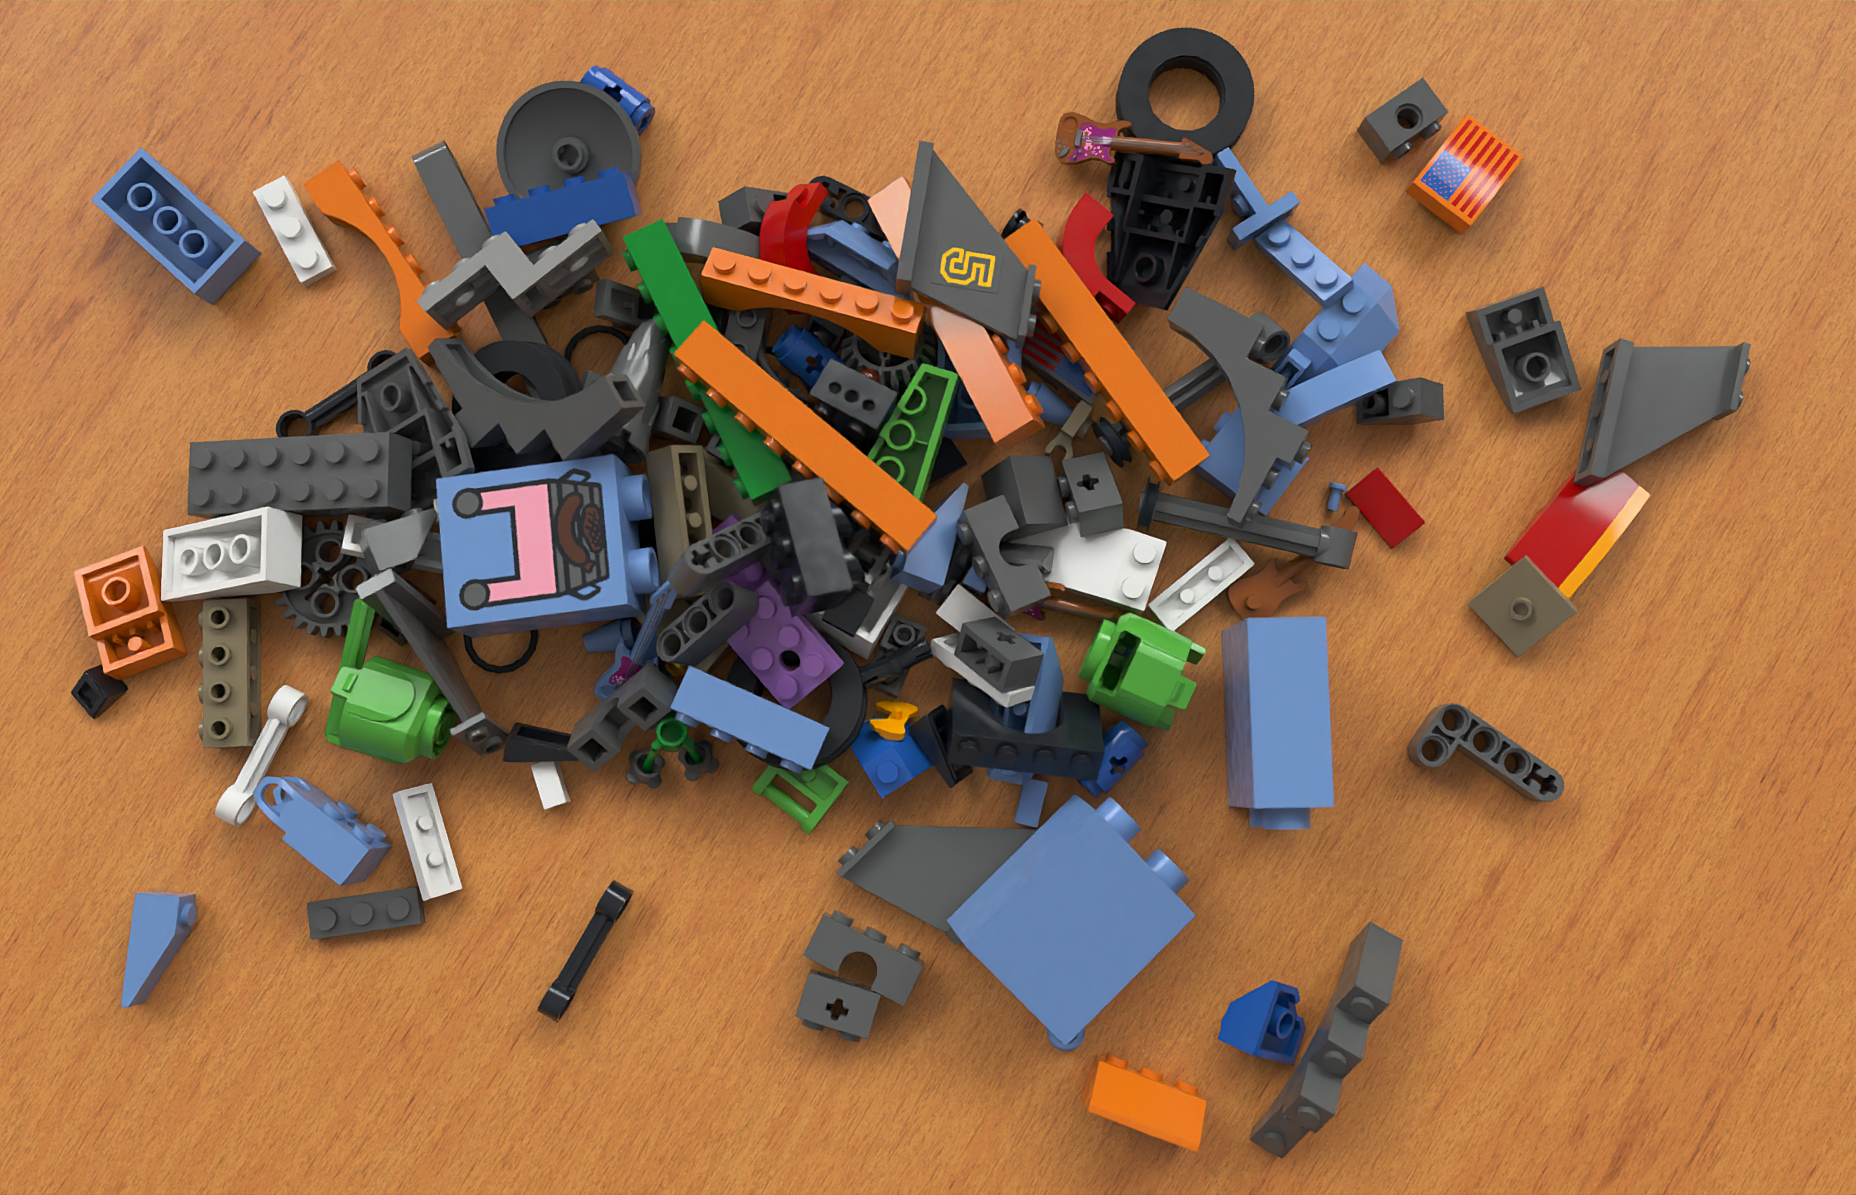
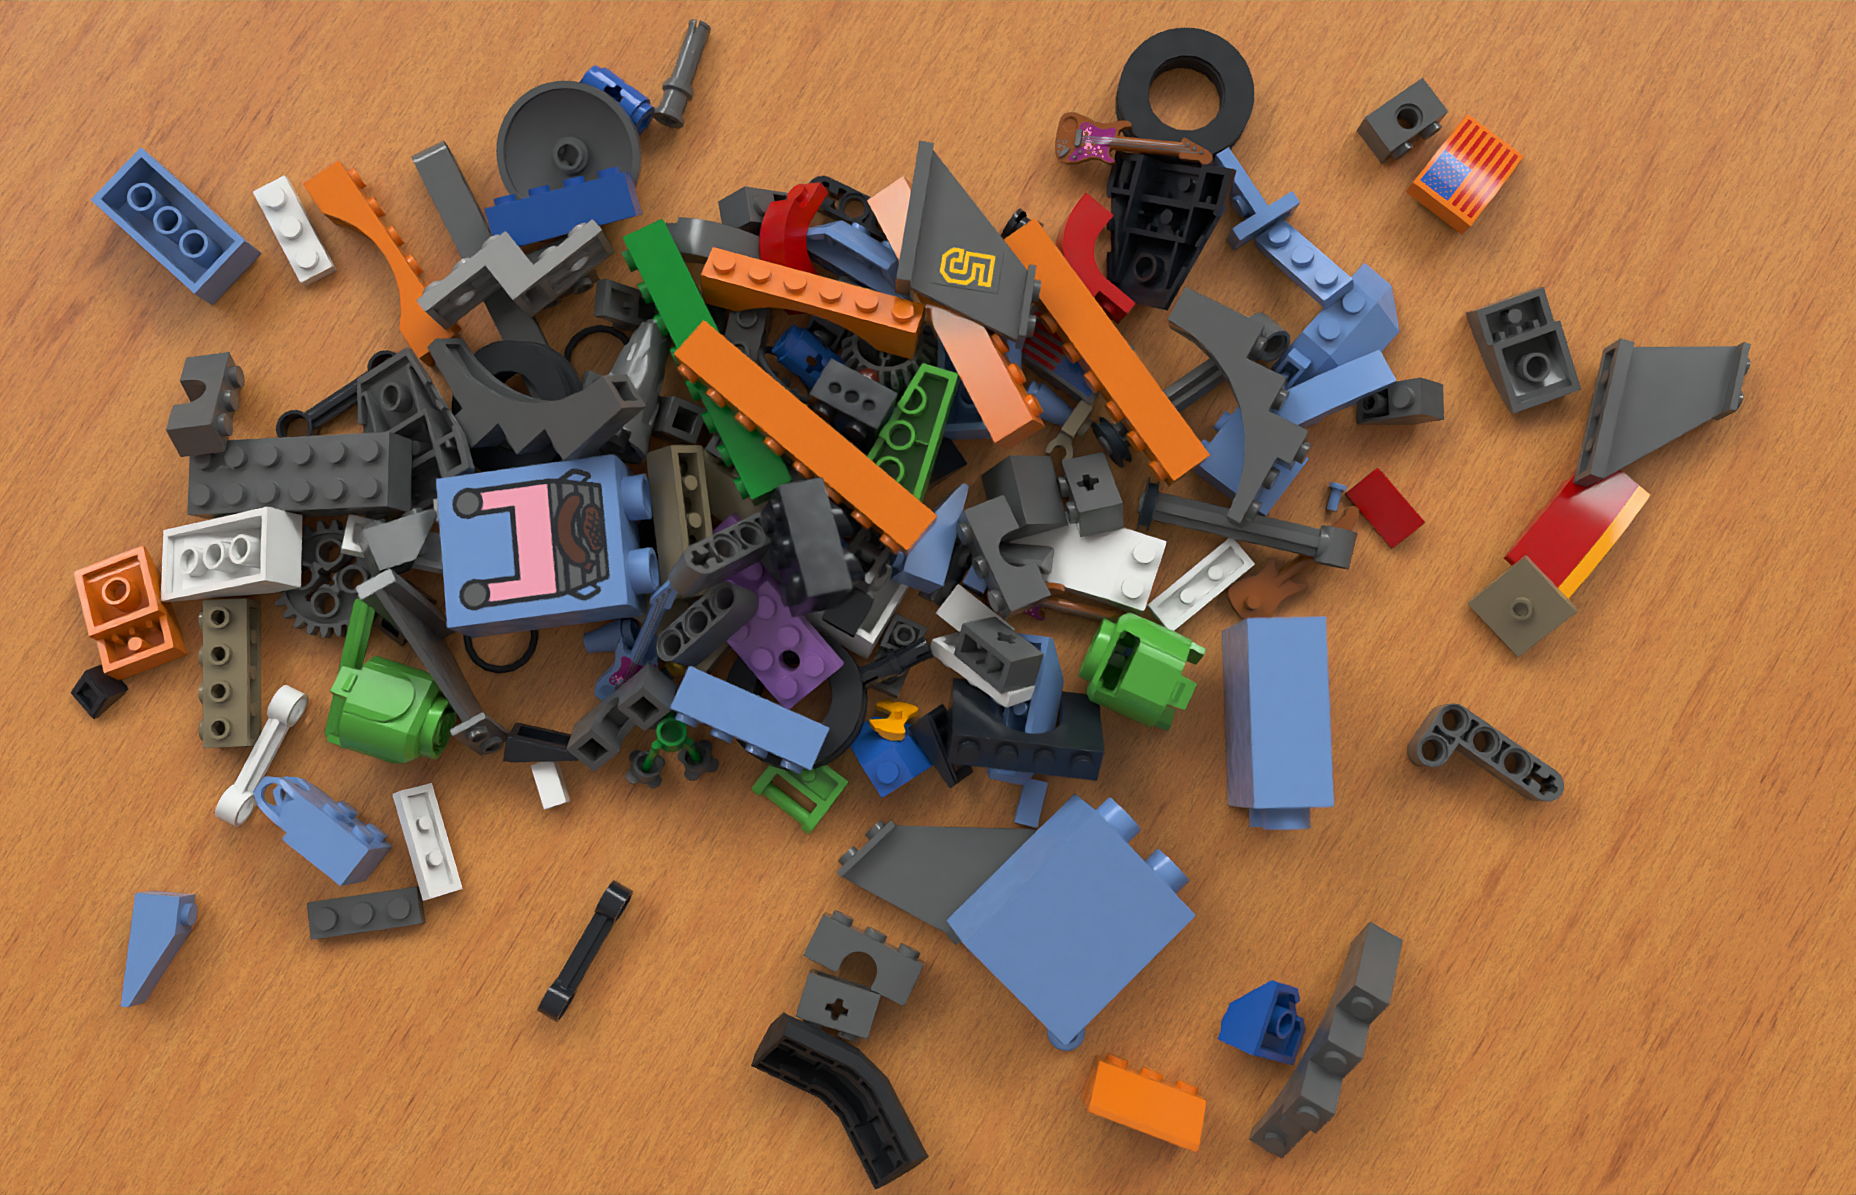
(213, 392): none -> dark grey arch
(678, 87): none -> dark grey pin
(850, 1088): none -> black piece
(1121, 748): blue piece -> none

